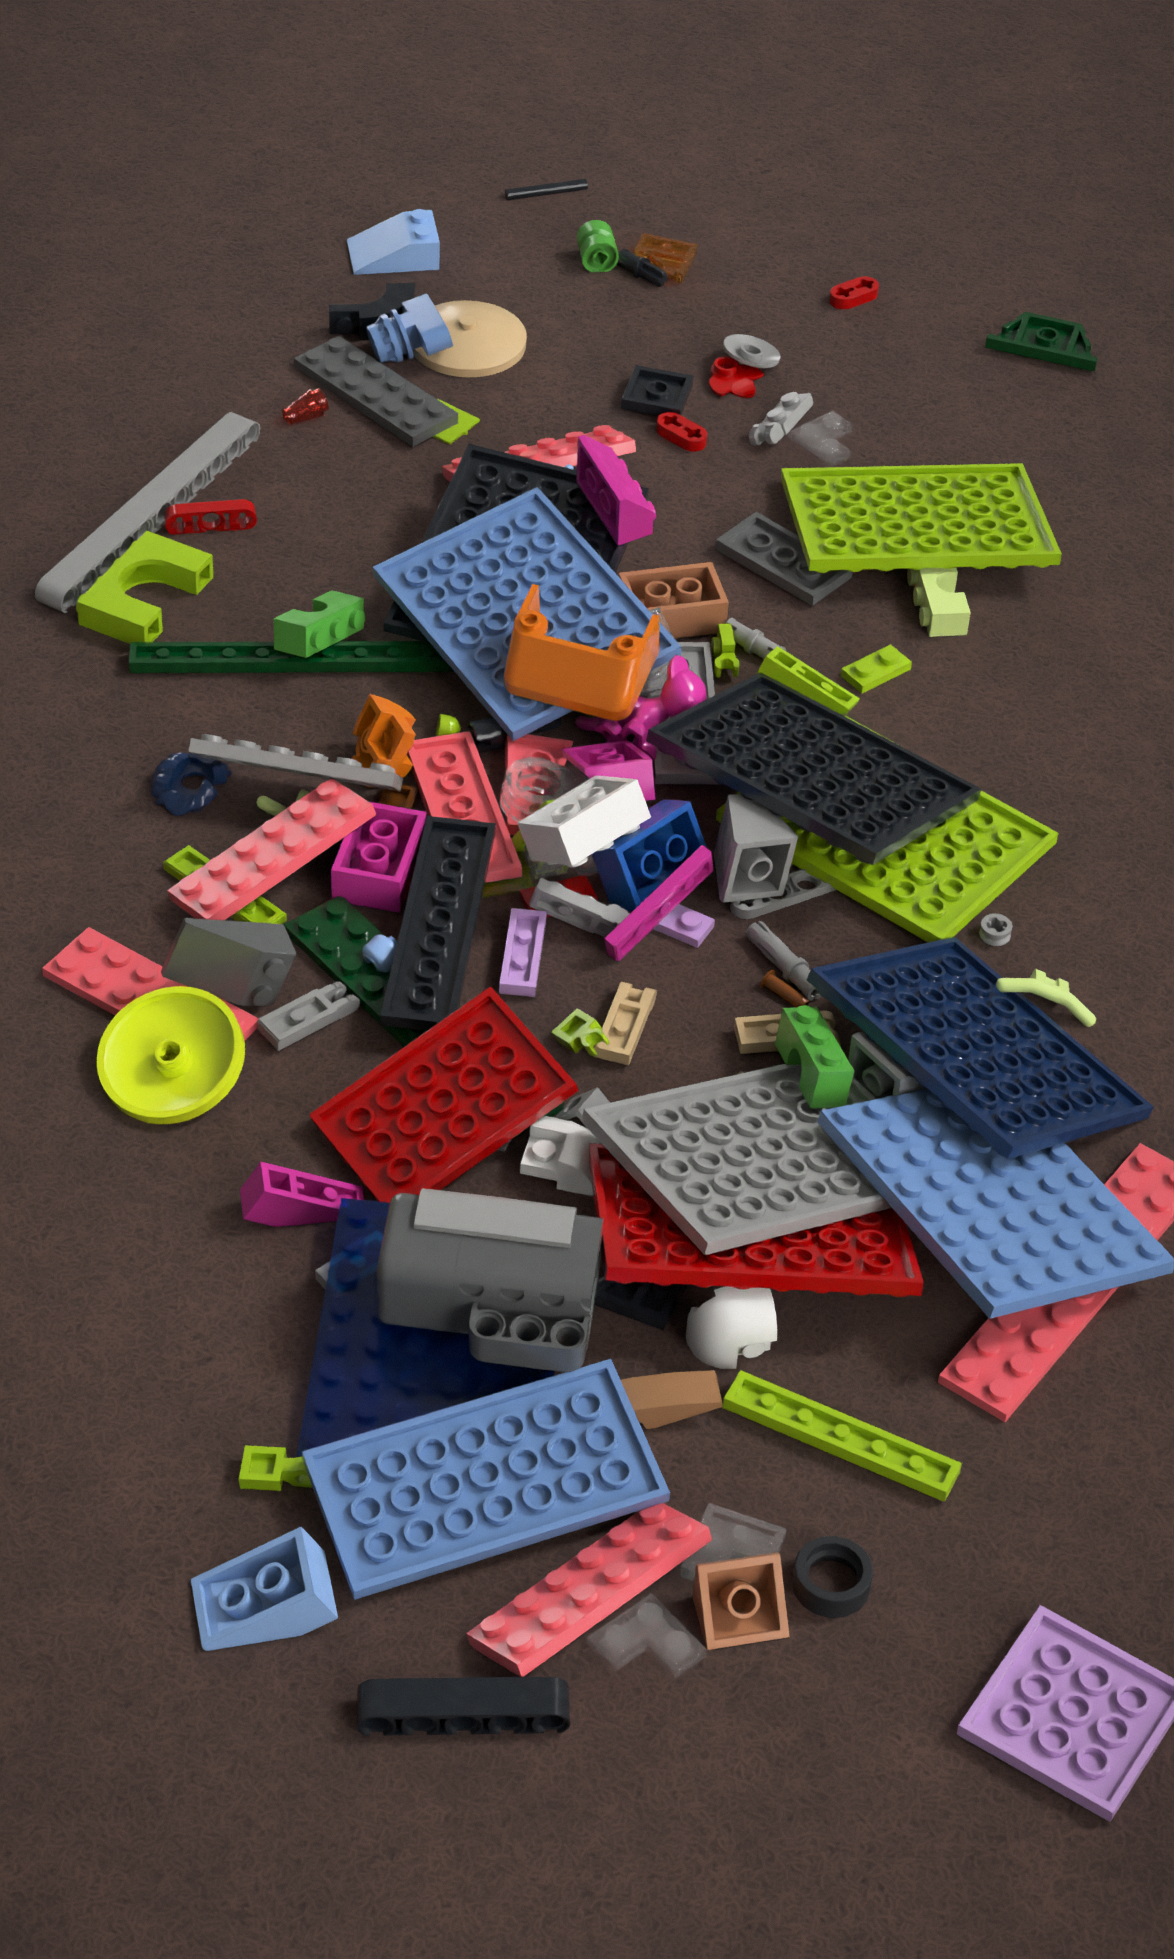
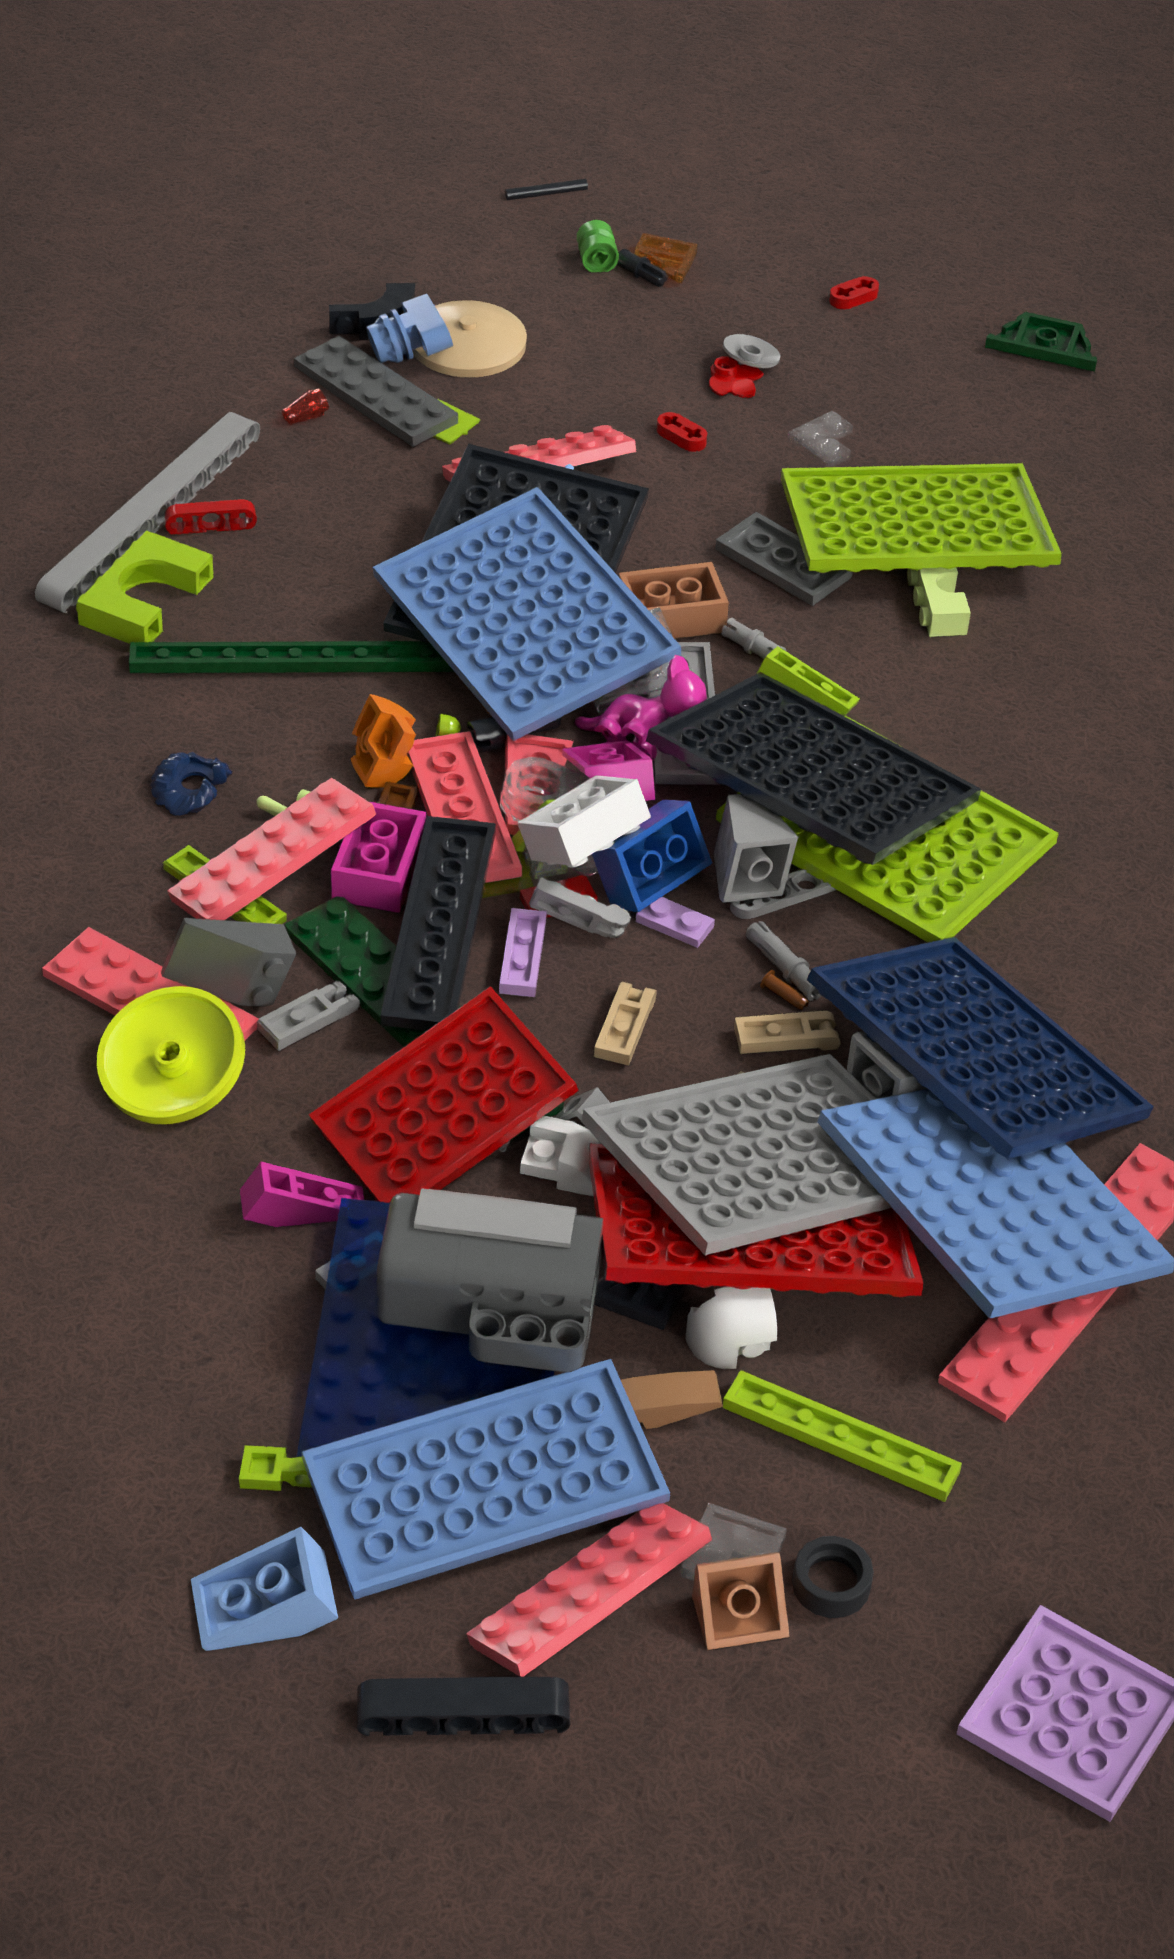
(284, 760): light grey plate -> none
(332, 620): bright green arch -> none
(380, 952): light blue piece -> none
(397, 245): light blue slope -> none
(577, 674): orange windscreen -> none
(580, 1032): lime plate -> none
(613, 492): dark pink slope -> none
(651, 1629): clear plate -> none
(656, 391): black plate -> none
(659, 903): dark pink tile -> none
(724, 649): lime plate -> none
(781, 418): light grey hinge -> none
(808, 1041): bright green arch -> none
(876, 669): lime plate -> none
(990, 935): light grey bush -> none
(1050, 989): yellowish green piece -> none

